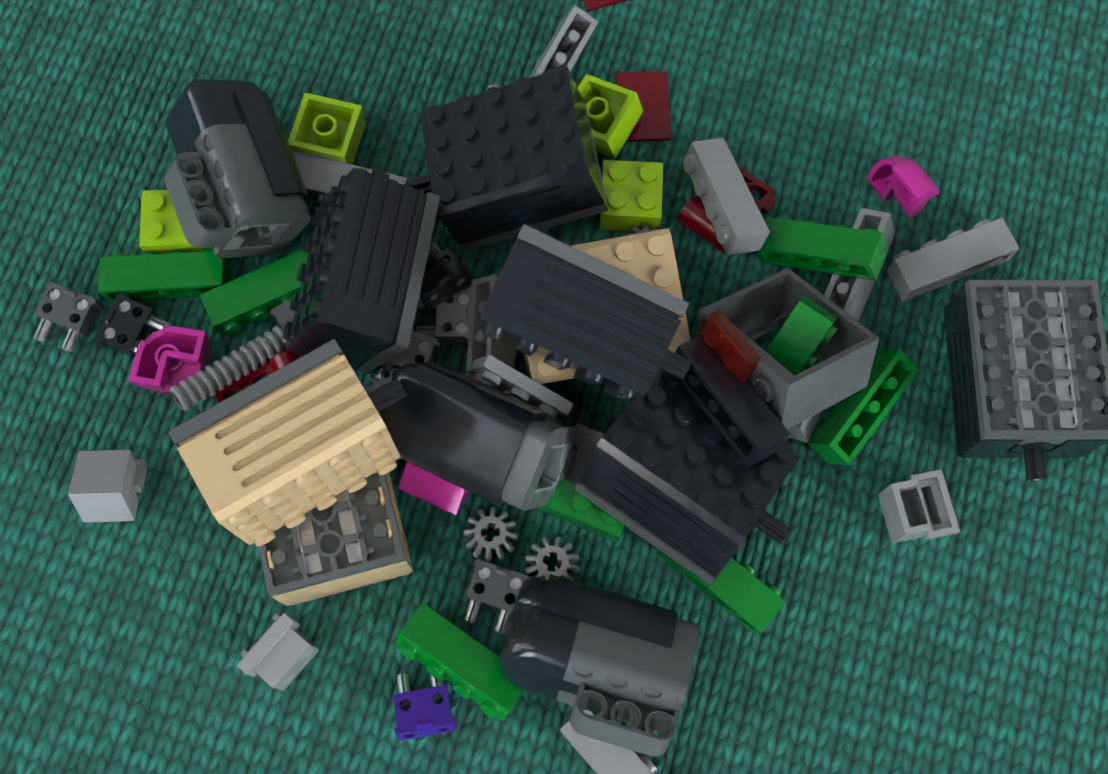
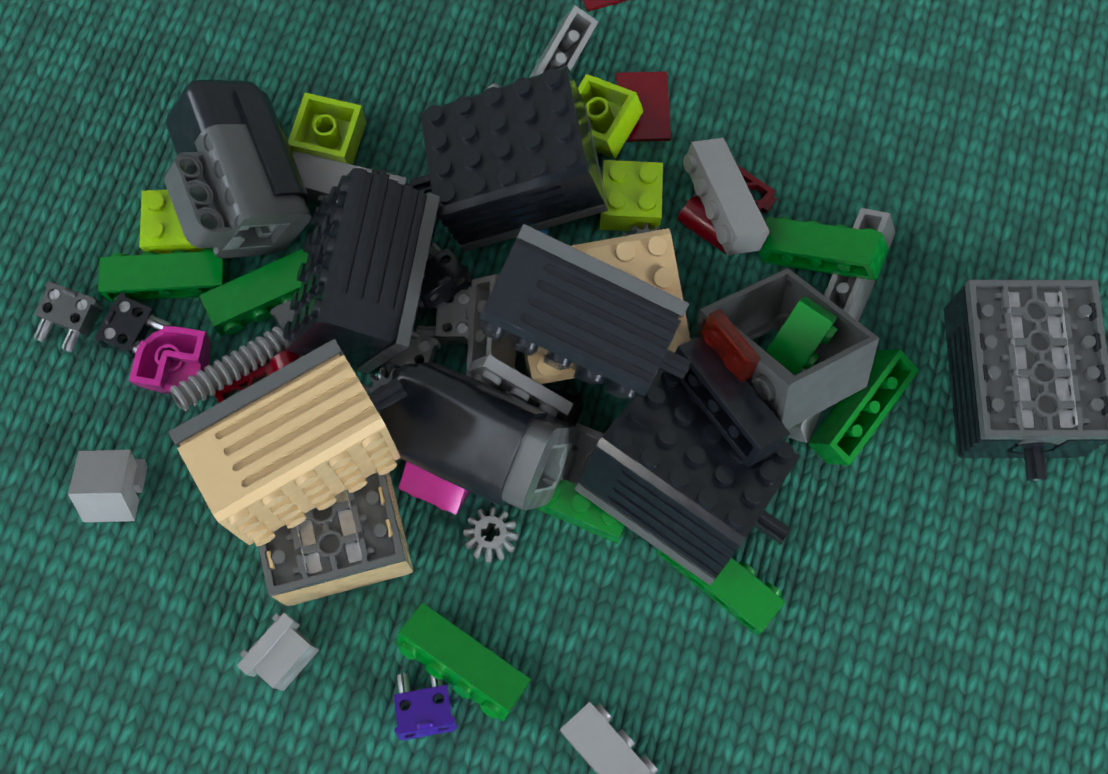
(498, 584): dark grey piece -> none
(552, 551): light grey gear -> none
(601, 657): piece -> none
(905, 181): dark pink brick -> none
(918, 508): light grey plate -> none
(952, 258): light grey brick -> none

